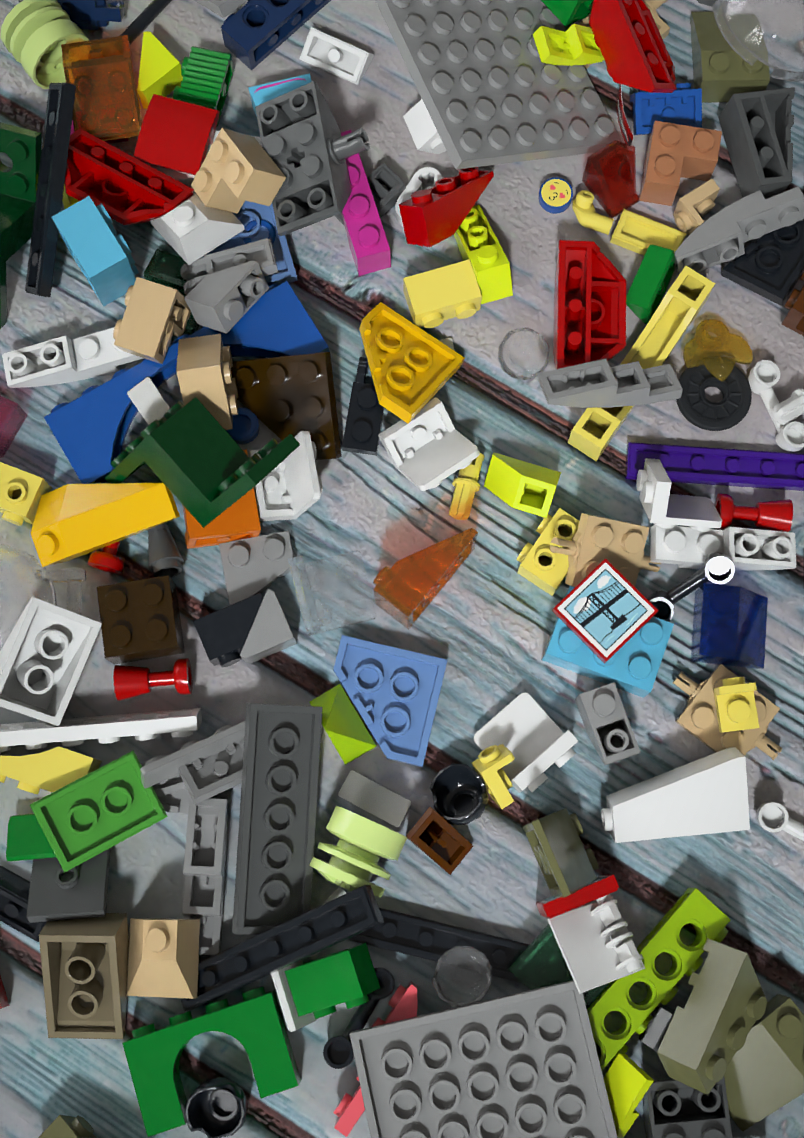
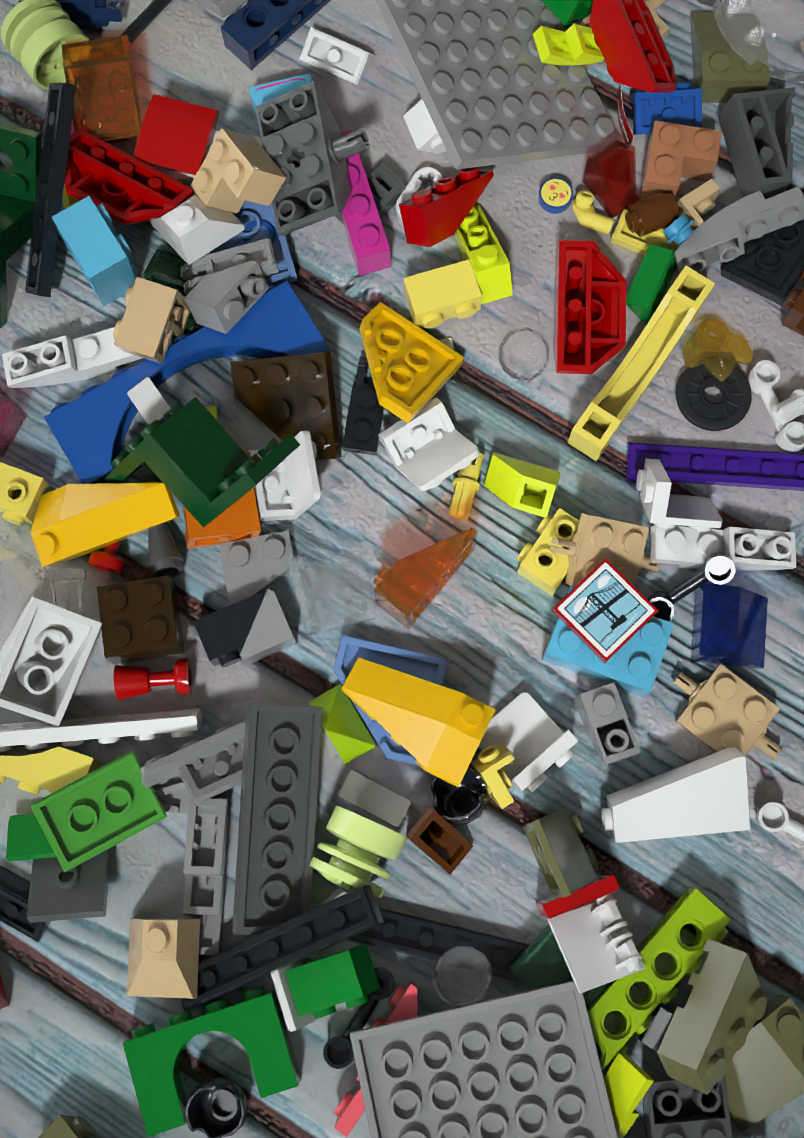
(85, 976): dark tan slope -> none
(158, 70): neon yellow slope -> none
(205, 78): green brick -> none
(206, 374): tan brick -> none
(245, 426): blue tile -> none
(427, 719): none -> yellow wedge
(604, 386): light grey slope -> none
(651, 214): none -> reddish brown brick
(679, 229): none -> dark azure plate
(736, 705): light yellow bracket -> none
(768, 514): red piece -> none

